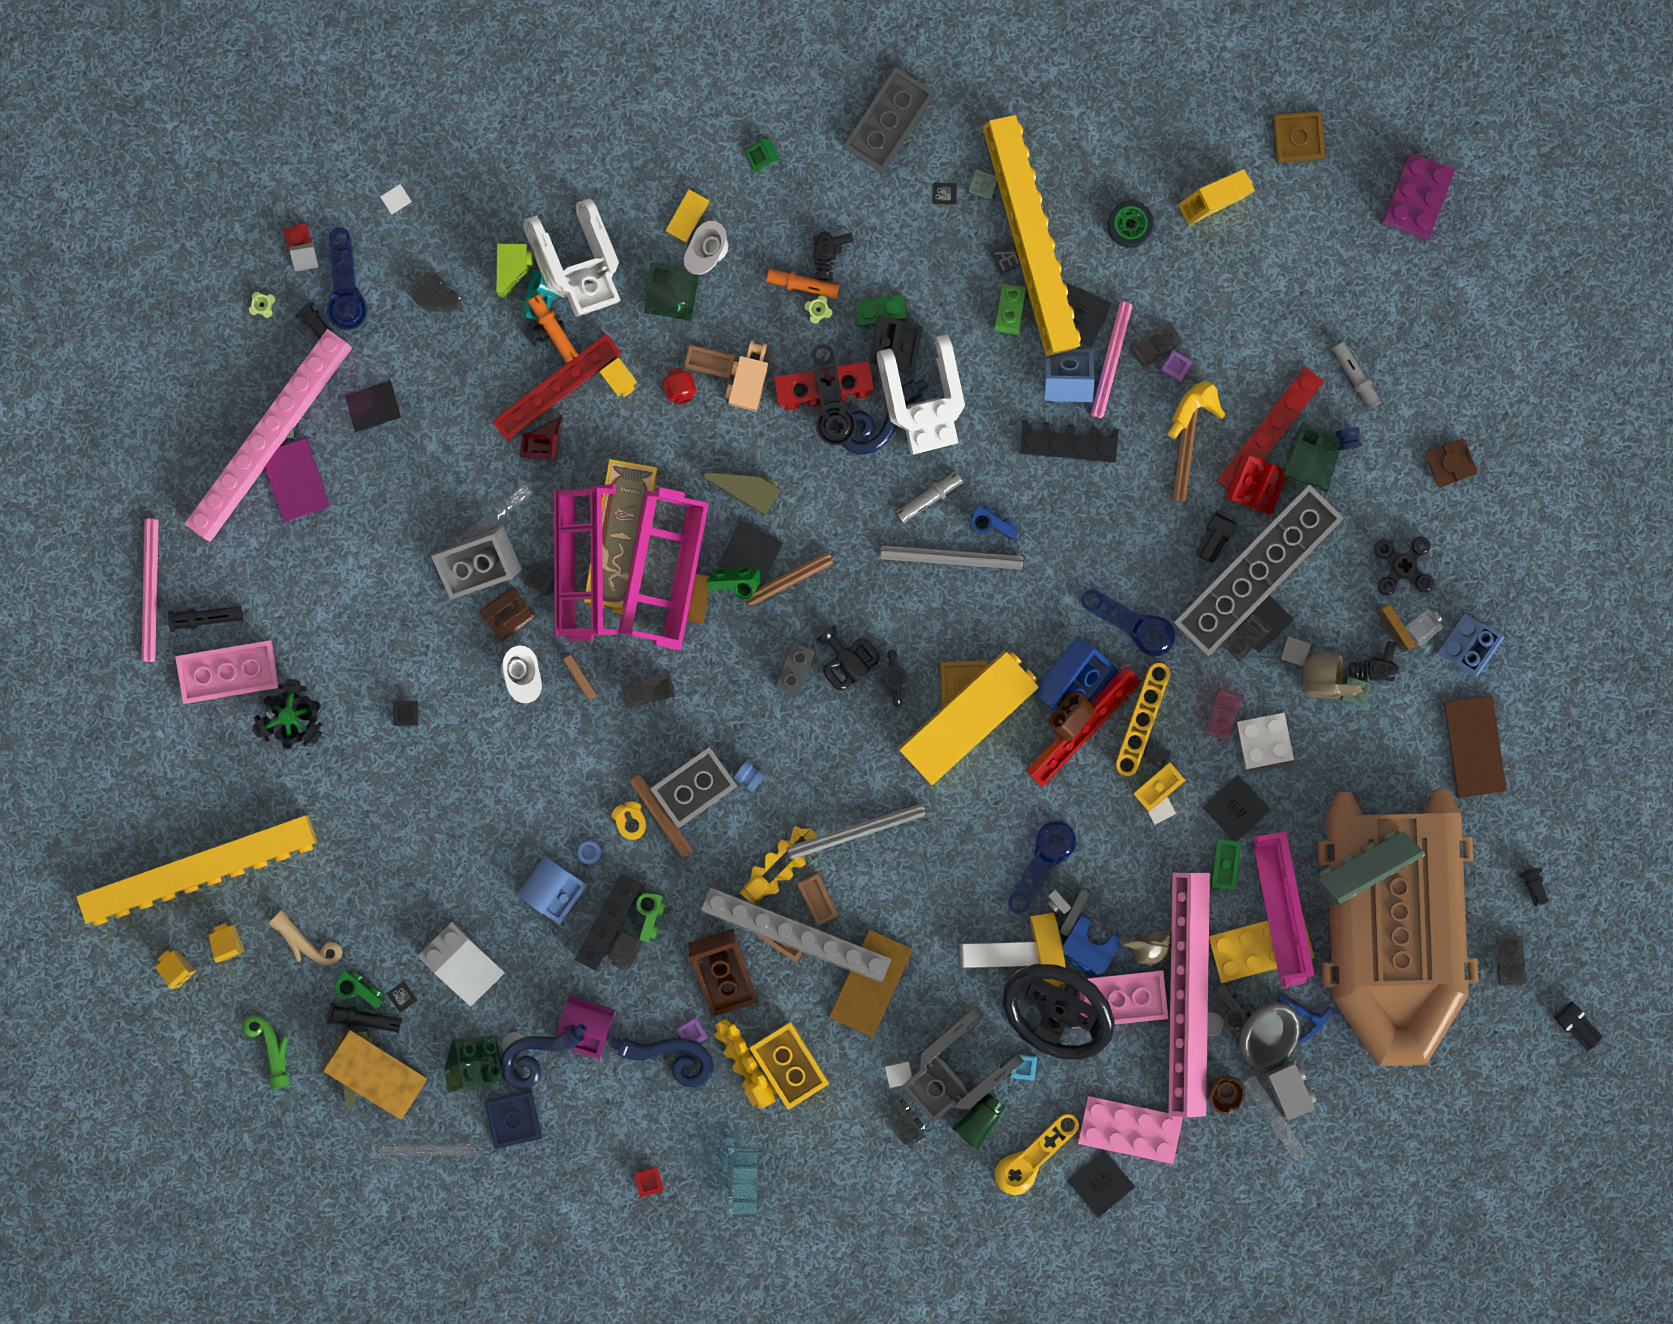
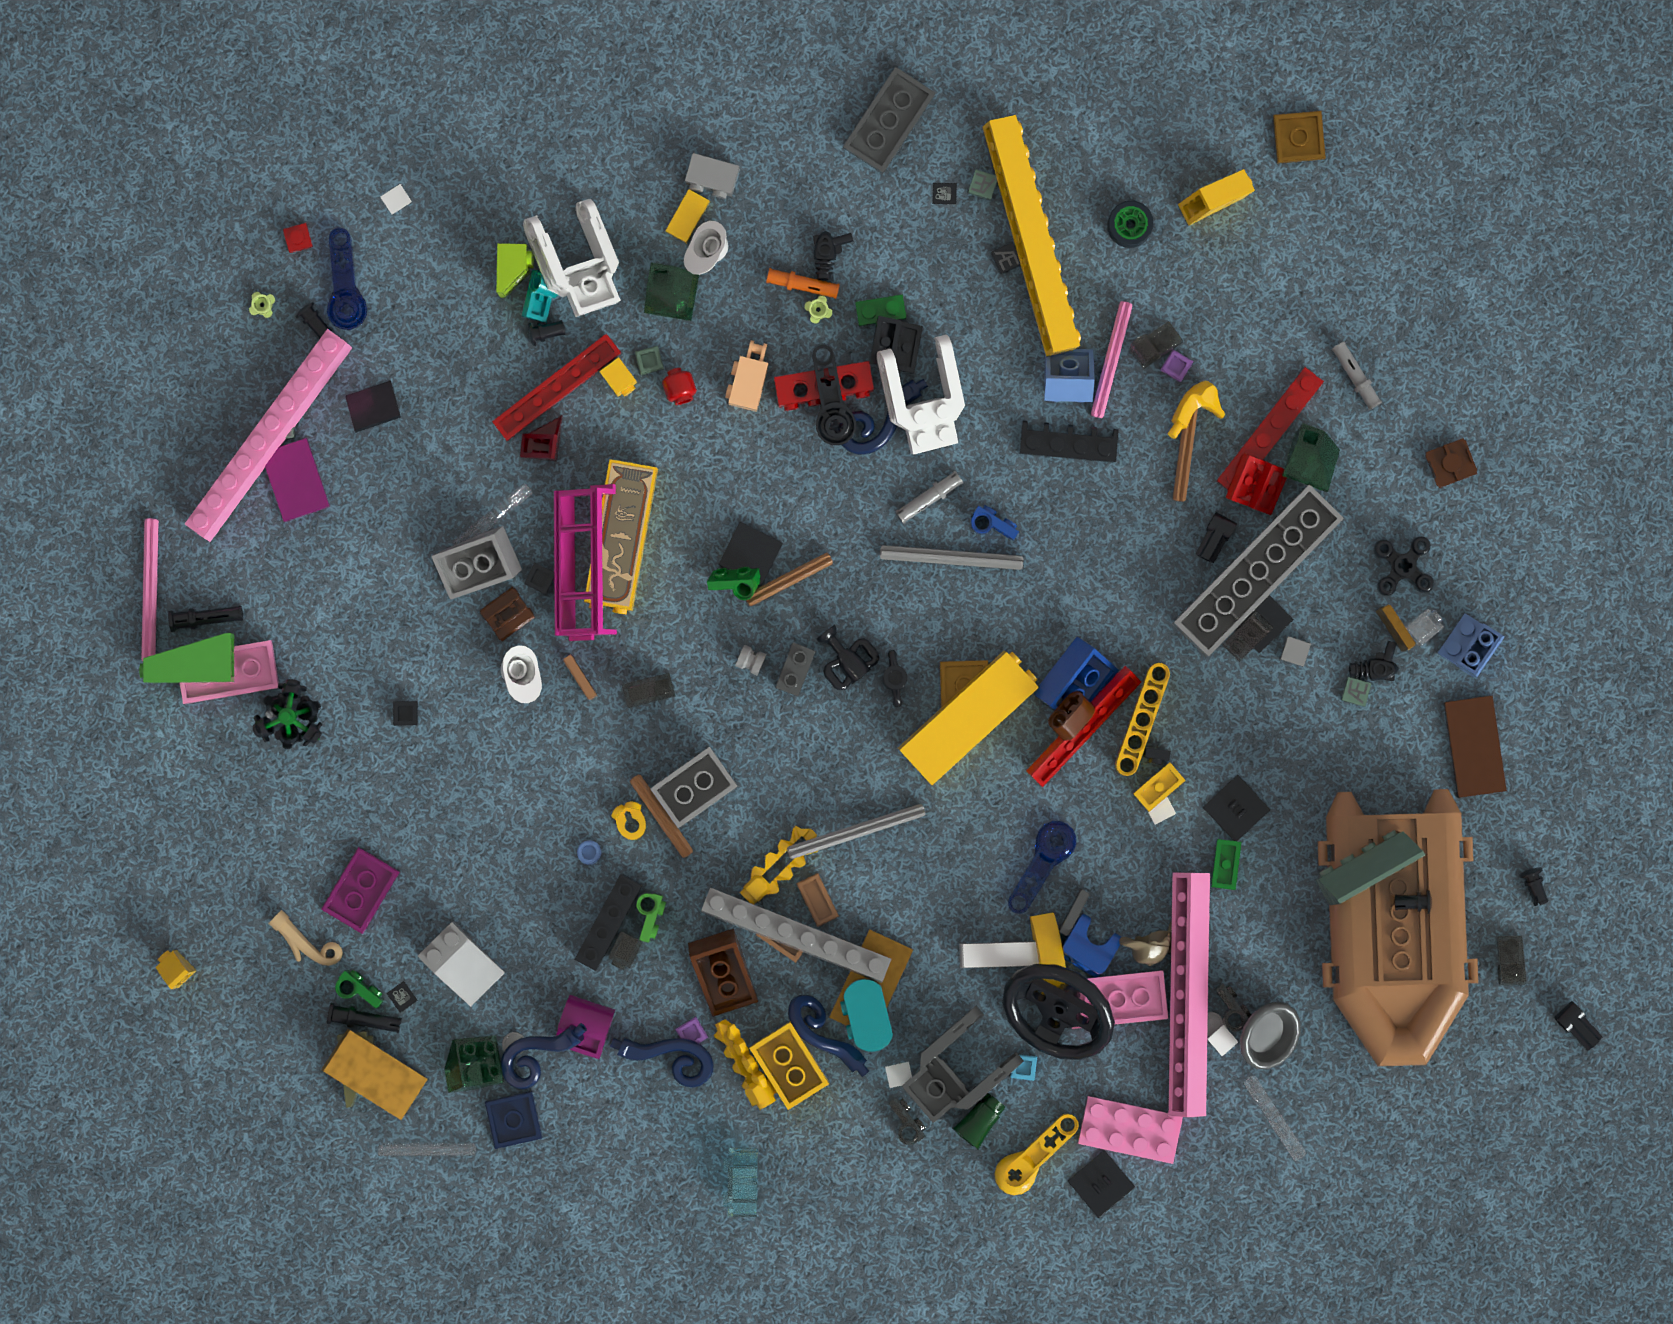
(197, 662): none -> bright green slope
(197, 869): yellow brick -> none
(225, 942): yellow slope -> none
(275, 1052): bright green plant -> none
(304, 257): light grey tile -> none
(360, 890): none -> magenta tile
(433, 297): clear smoke slope -> none
(552, 327): orange pin -> none
(552, 889): medium blue brick -> none
(649, 360): none -> sand green tile
(649, 1182): red plate -> none
(684, 572): dark pink piece -> none
(698, 599): pearl gold tile -> none
(709, 362): medium nougat tile -> none
(712, 176): none -> light grey brick
(749, 489): olive slope -> none
(749, 776): medium blue wheel -> none
(750, 660): none -> light grey wheel
(761, 154): green slope -> none
(847, 1053): none -> dark blue plant
(867, 1015): none -> teal brick
(1010, 309): bright green plate -> none
(1057, 903): light grey plate -> none
(1088, 313): black piece -> none
(1136, 625): clear blue beam -> none
(1222, 1040): none -> white sticker
(1223, 714): clear pink plate -> none
(1226, 1094): reddish brown hair -> none
(1244, 951): yellow plate -> none
(1265, 740): white plate -> none
(1283, 909): dark pink piece -> none
(1289, 1090): light grey brick -> none
(1301, 1010): blue piece -> none
(1325, 677): dark tan piece -> none
(1349, 438): dark blue wheel -> none
(1414, 902): none -> black pin
(1418, 196): magenta brick -> none

